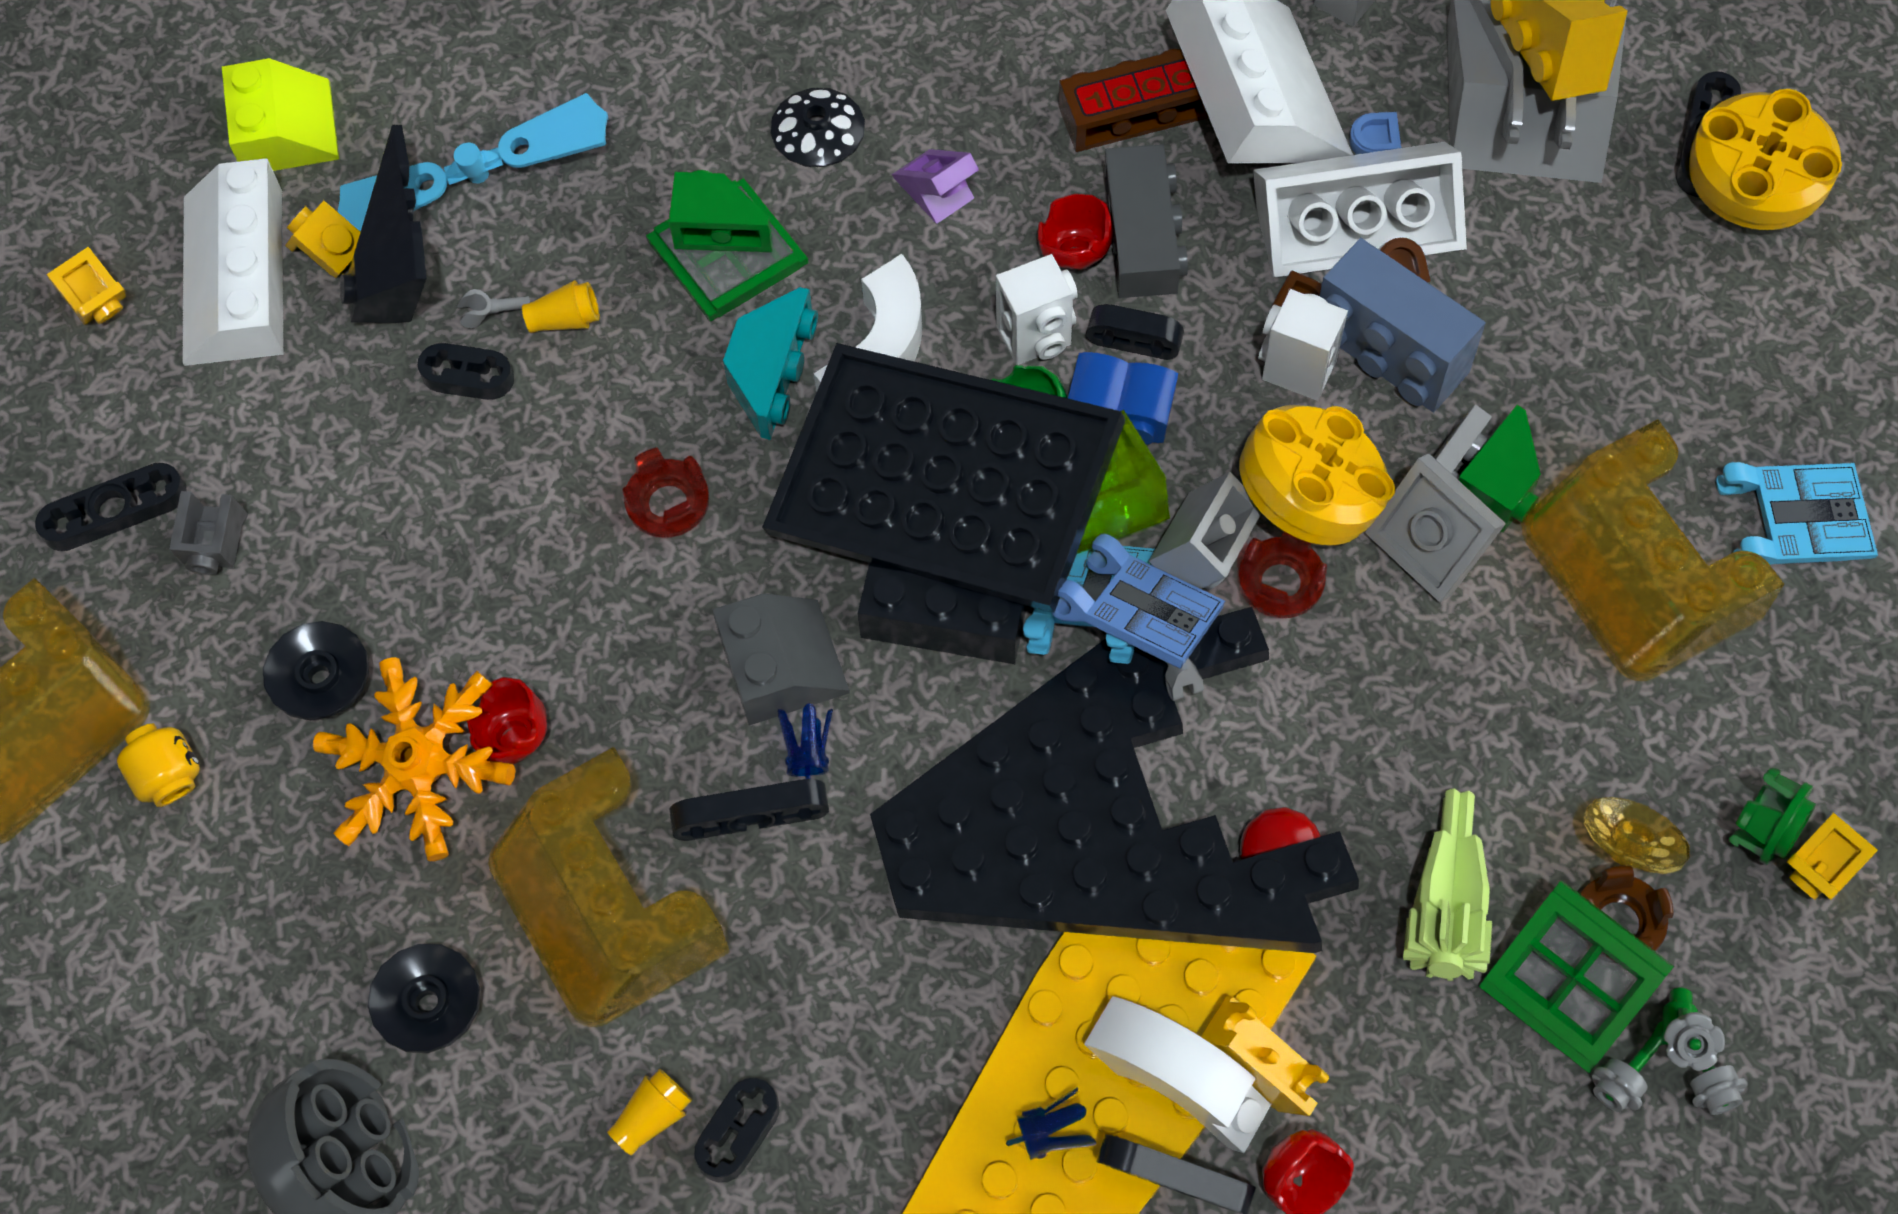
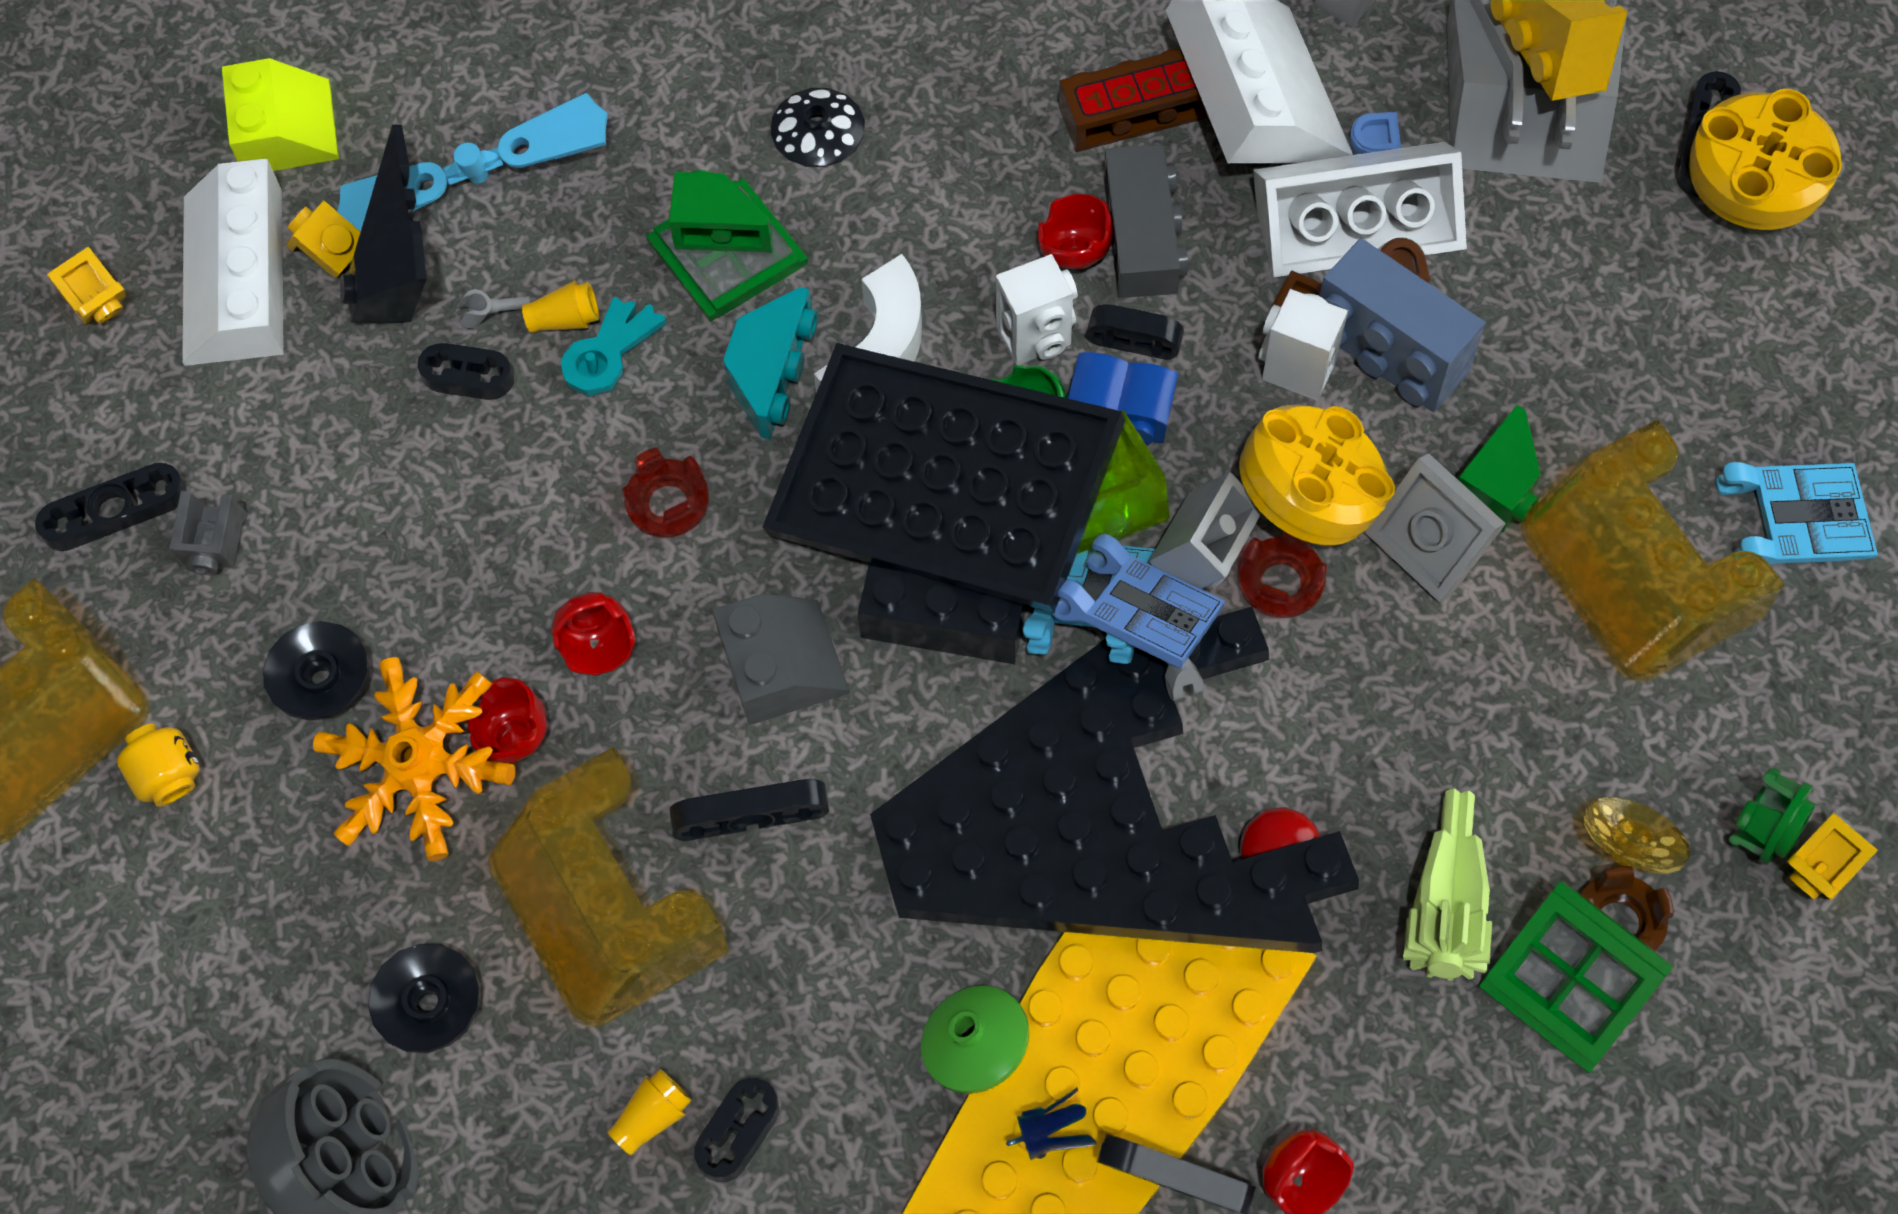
(593, 618): none -> red hair
(596, 362): none -> teal piece
(810, 756): clear blue piece -> none
(938, 181): medium lavender slope -> none
(985, 1055): none -> bright green dish
(1182, 1068): white arch -> none
(1278, 1069): yellow hinge -> none
(1464, 440): light grey plate -> none
(1690, 1042): light grey plant -> none

